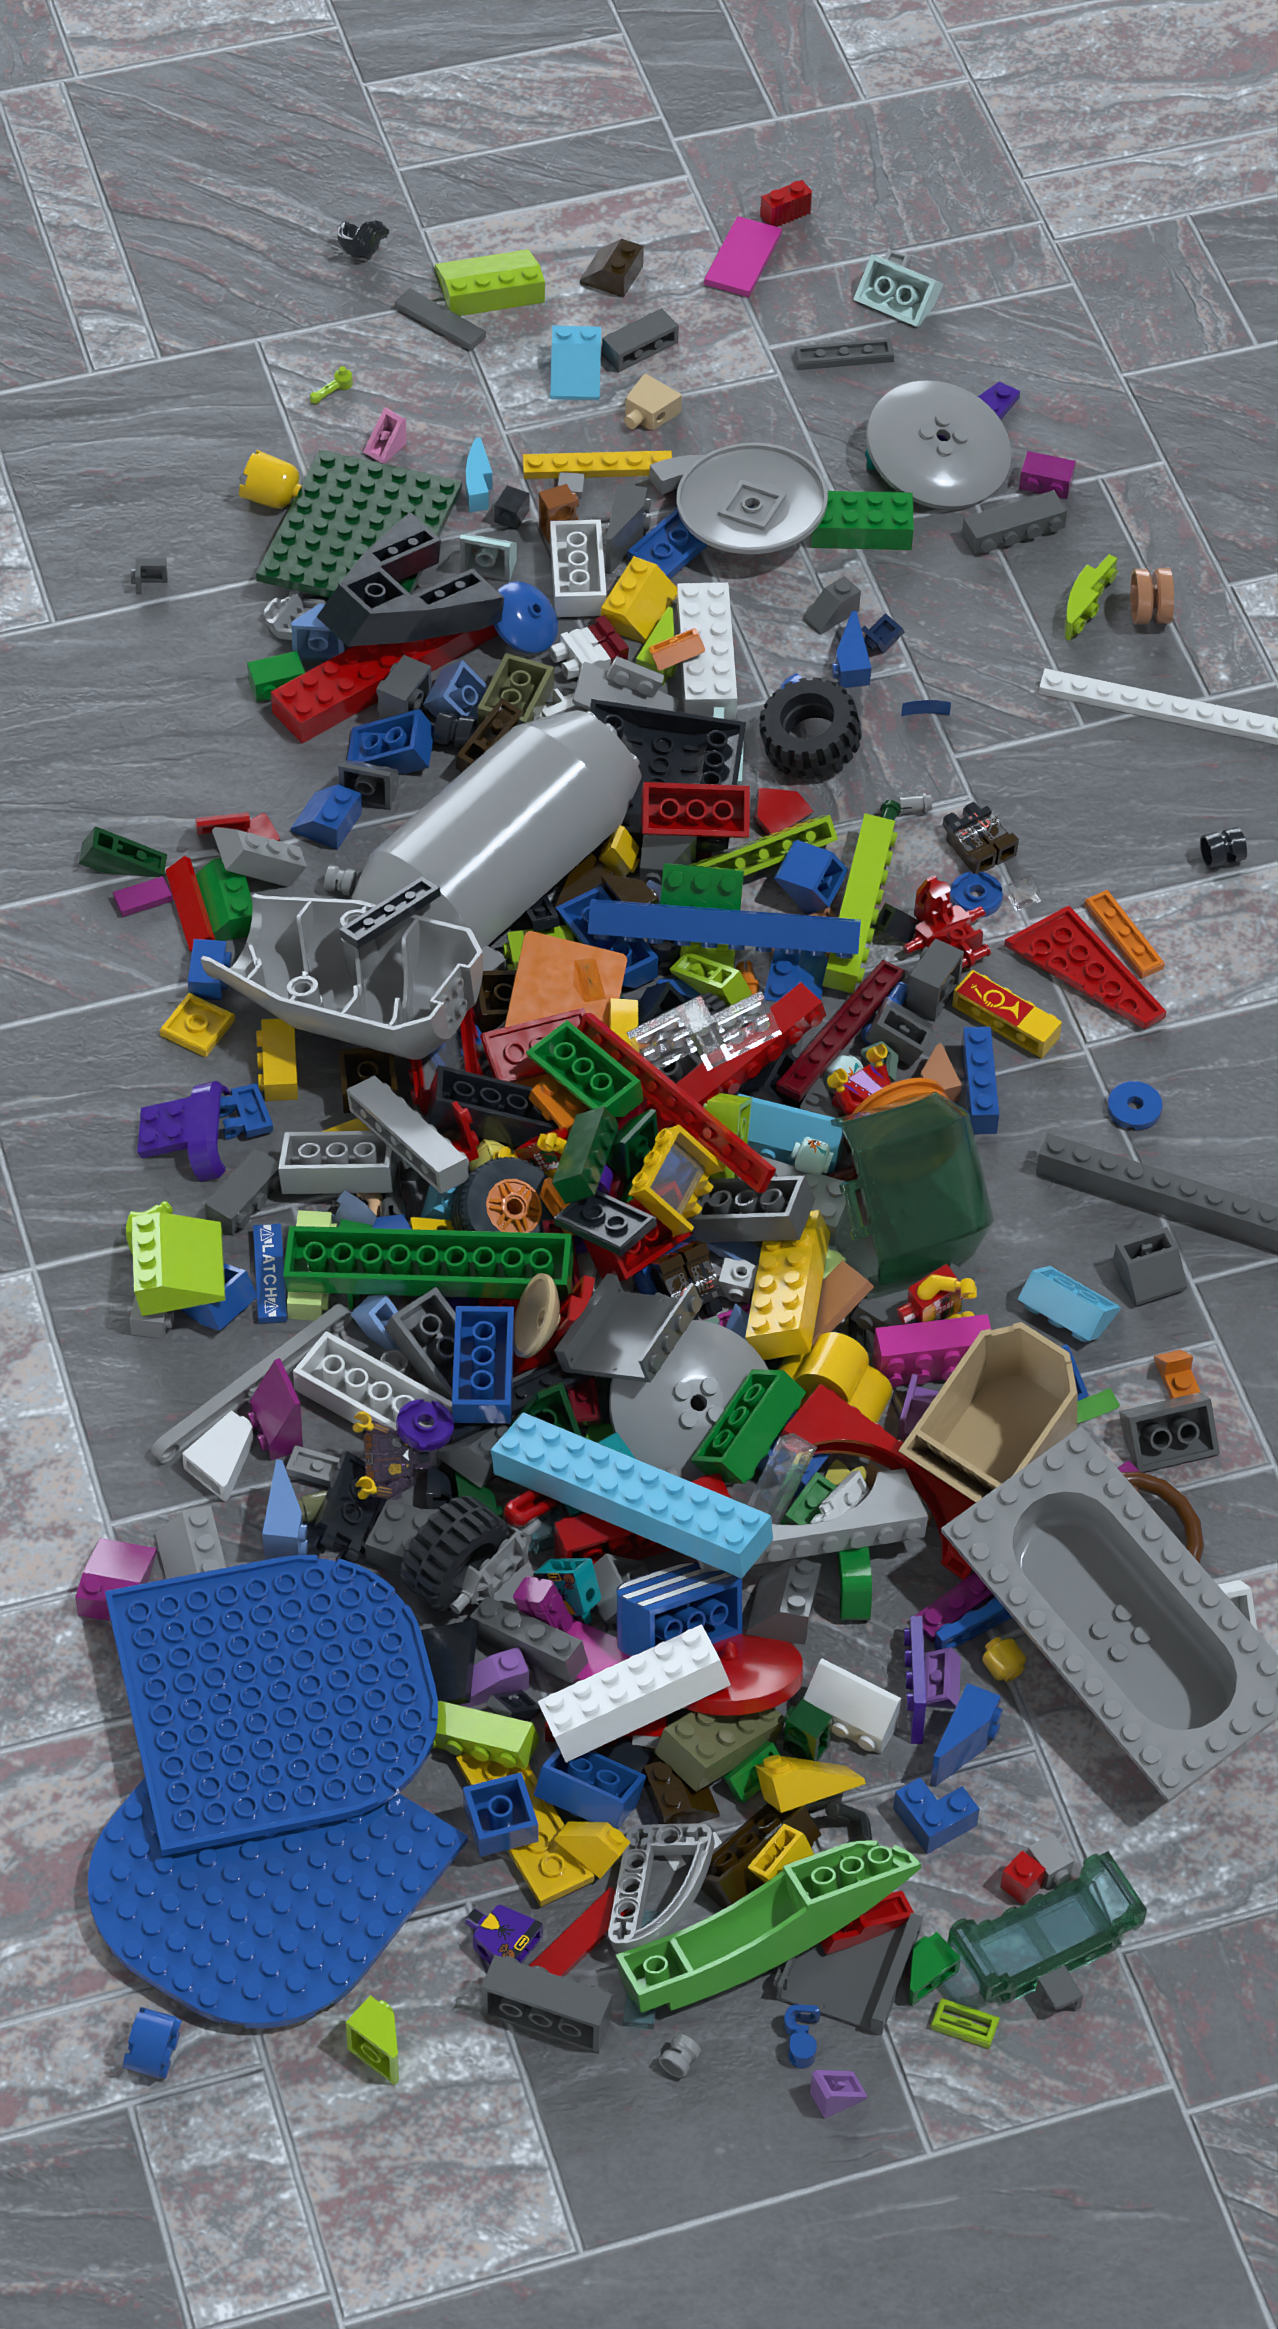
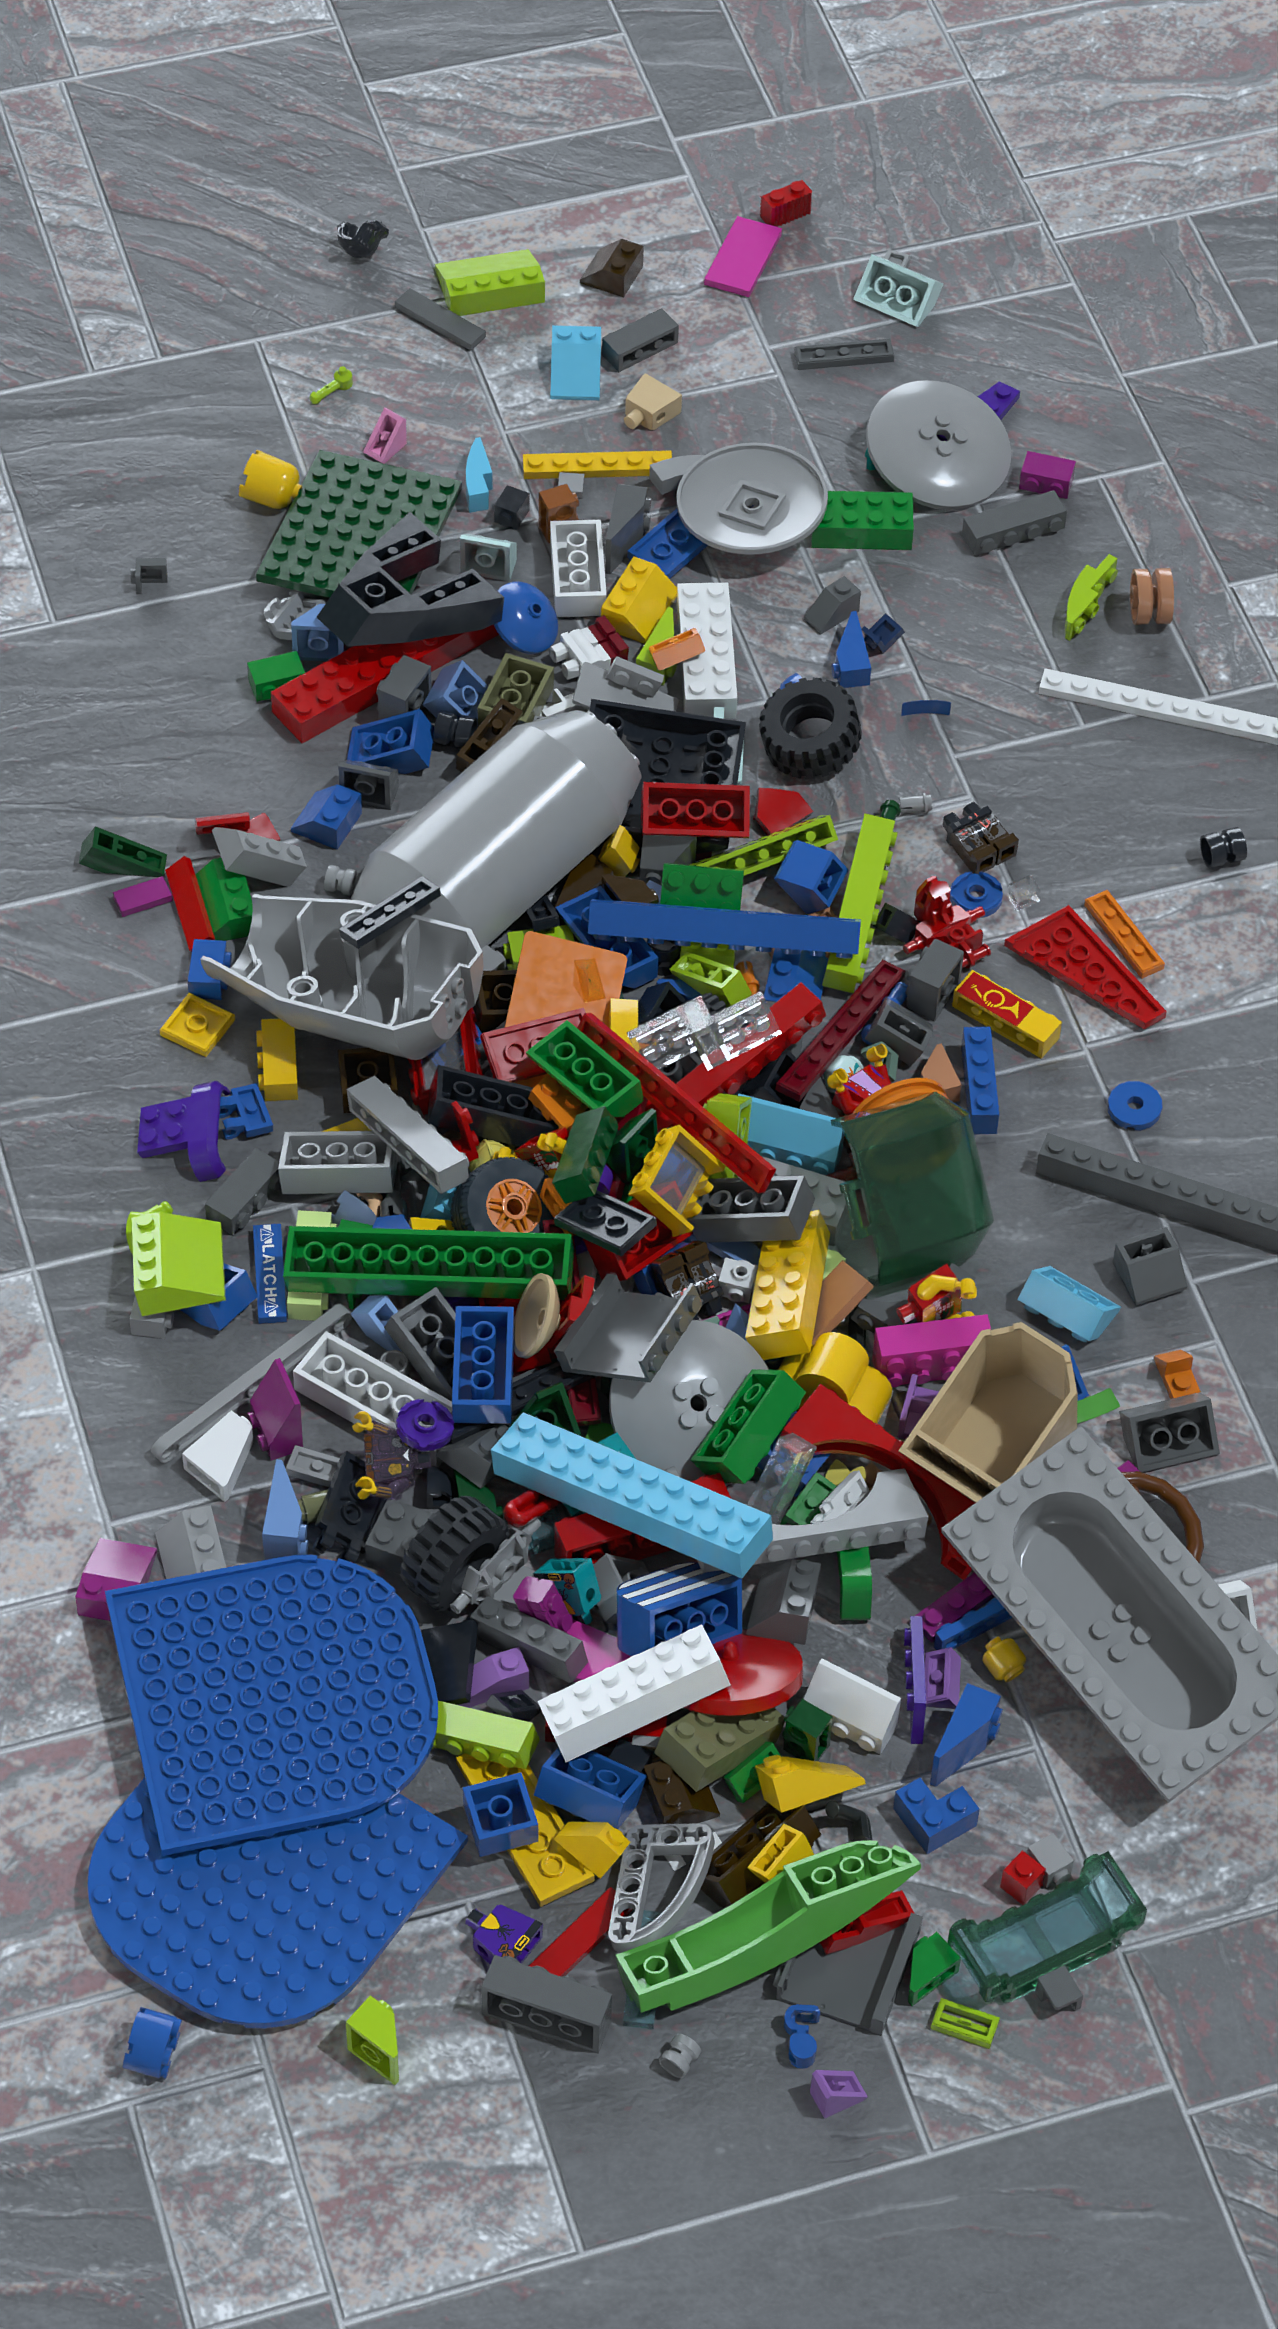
(812, 1156): light aqua head -> none

